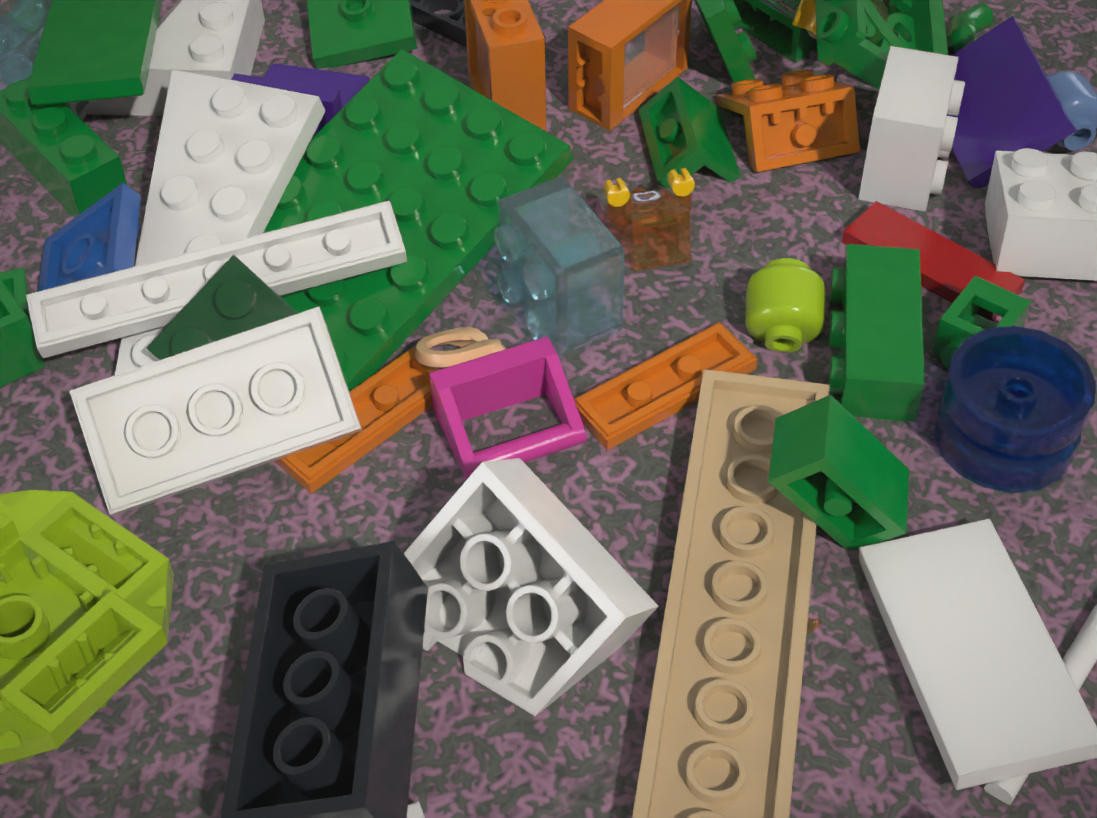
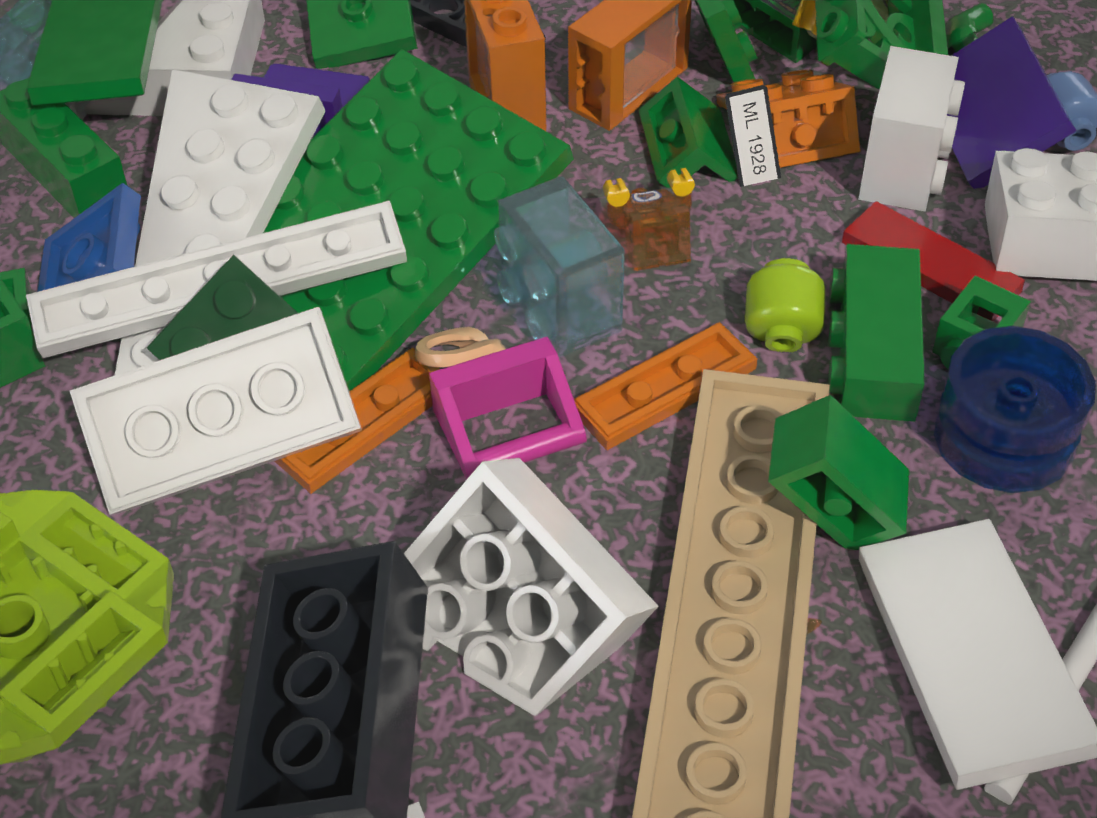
(753, 135): none -> white sticker

